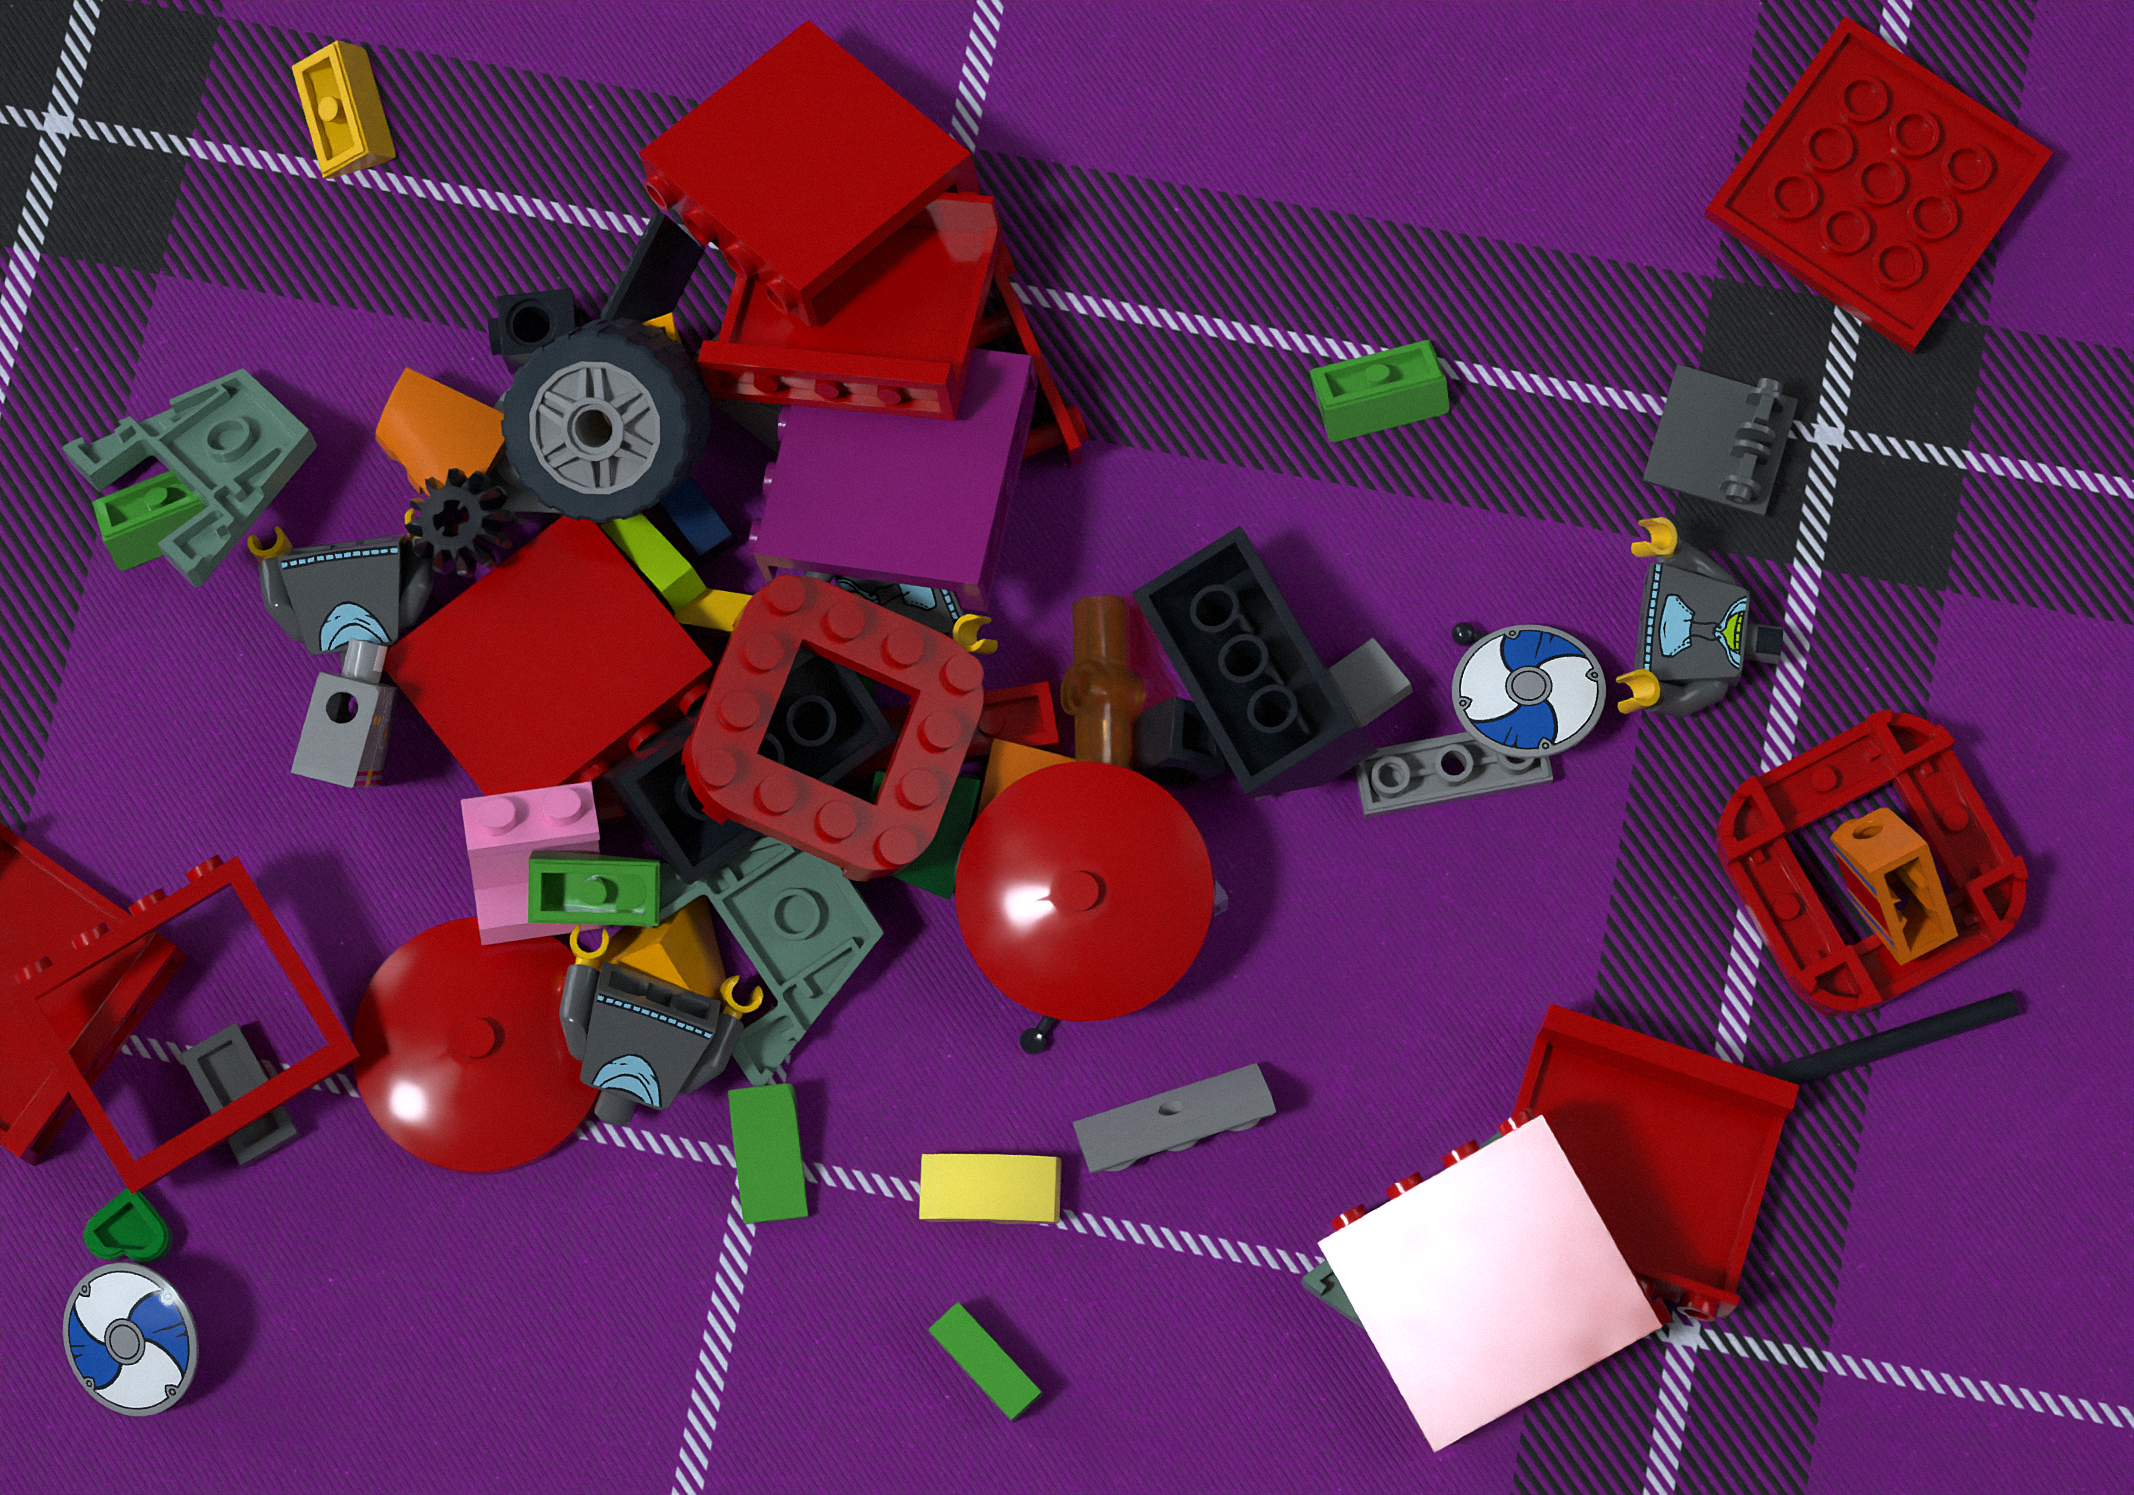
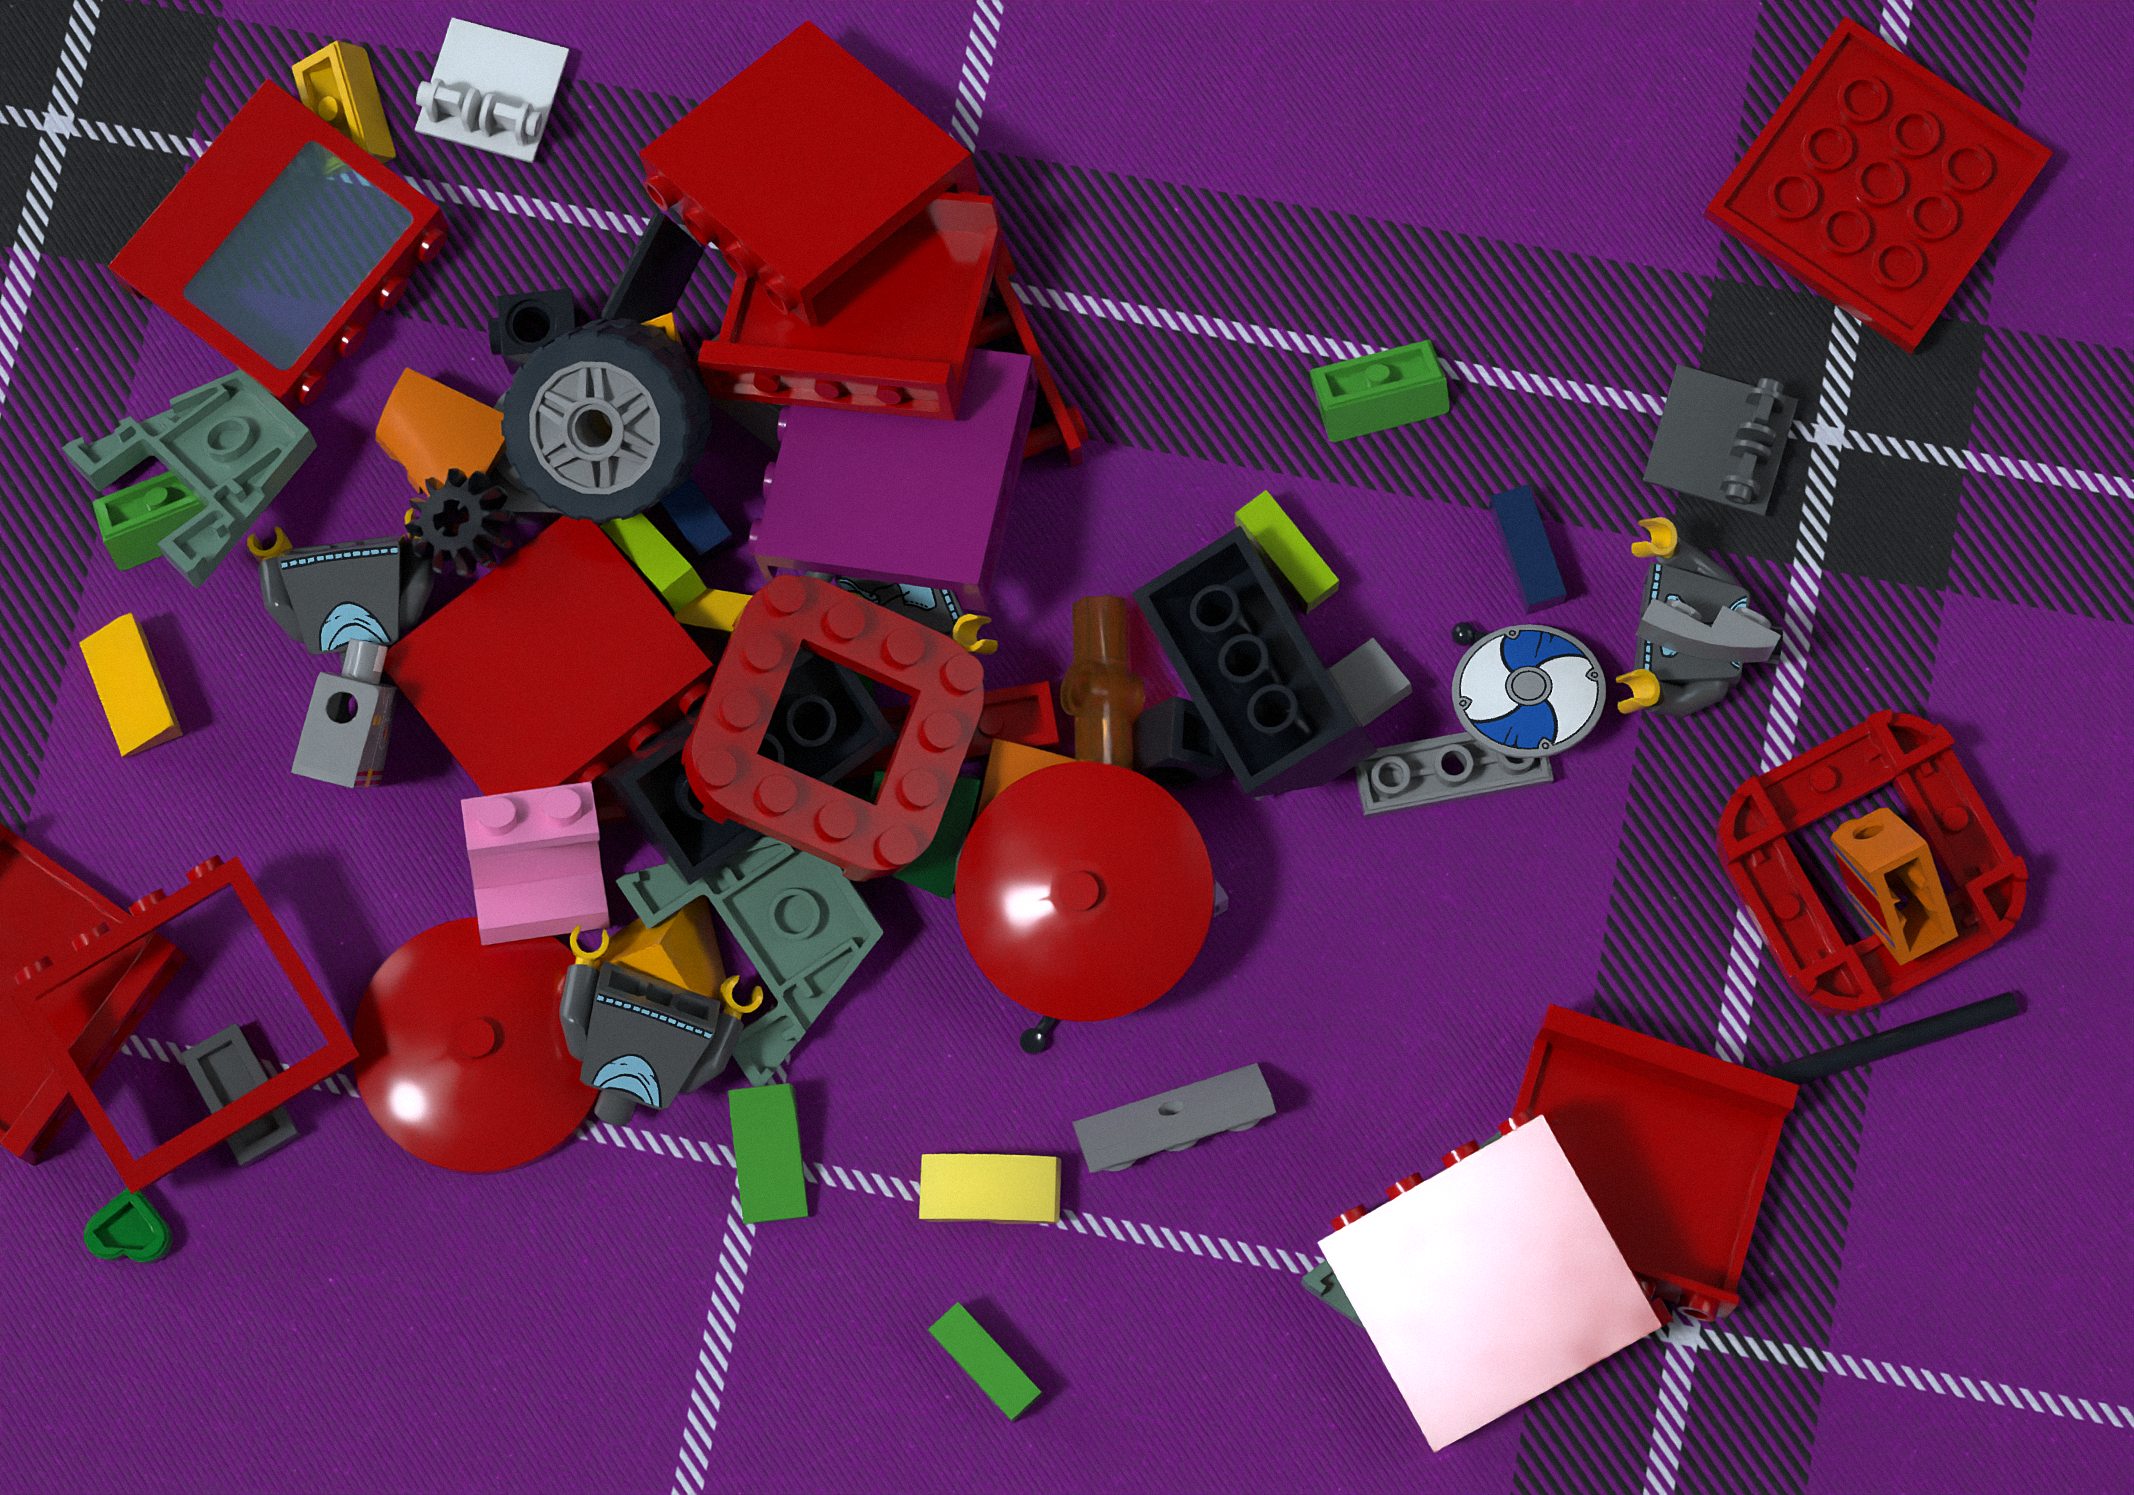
(130, 686): none -> yellow slope
(130, 1339): shield -> none
(282, 245): none -> panel
(491, 90): none -> white hinge
(593, 889): bright green slope -> none
(1287, 551): none -> lime piece
(1527, 549): none -> dark blue piece
(1733, 637): none -> light grey slope

